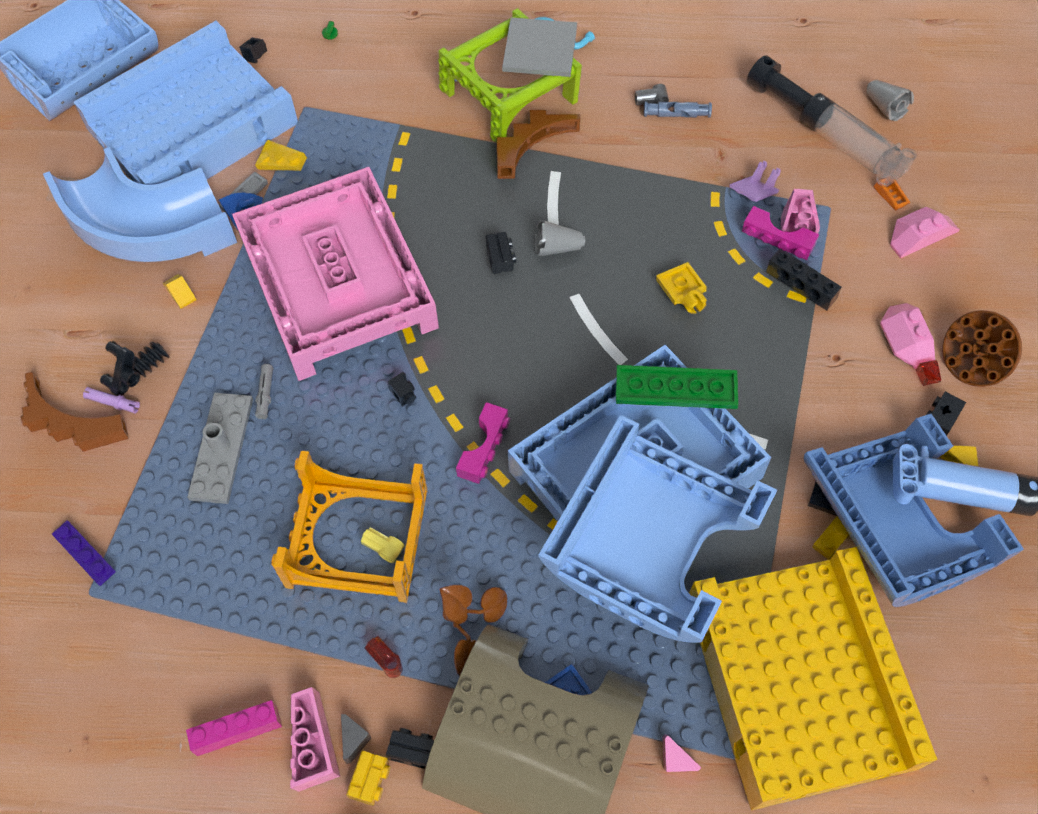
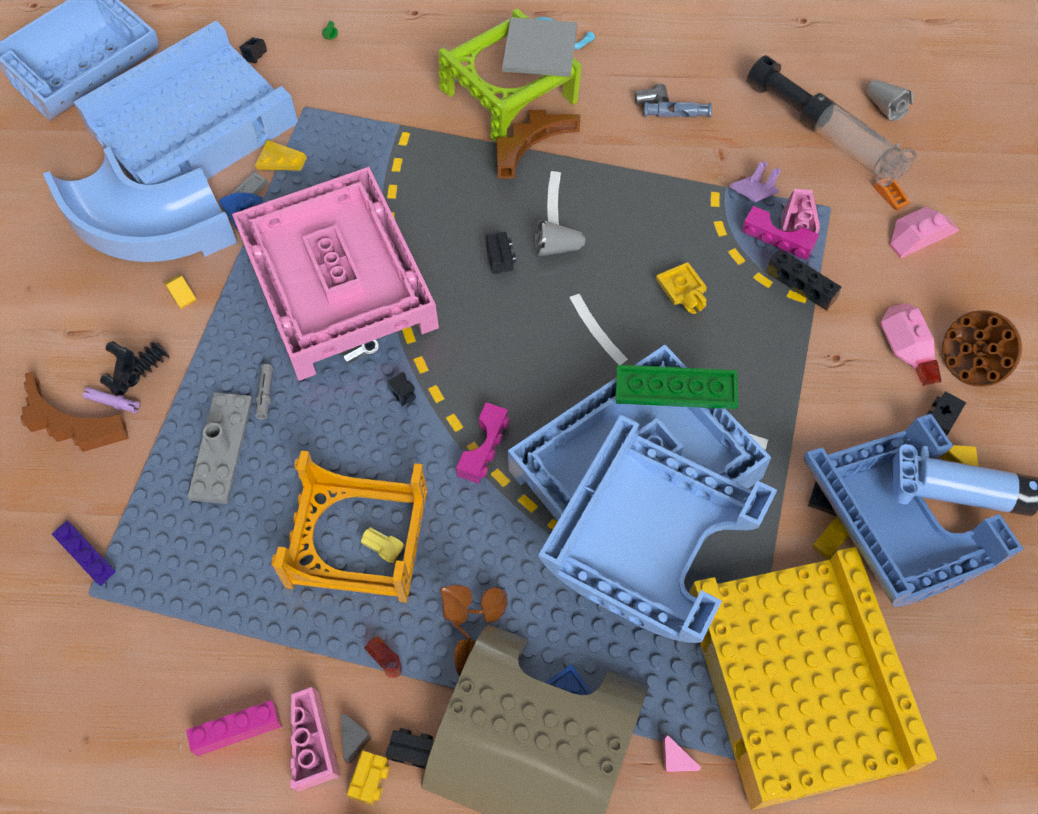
(357, 352): none -> piece

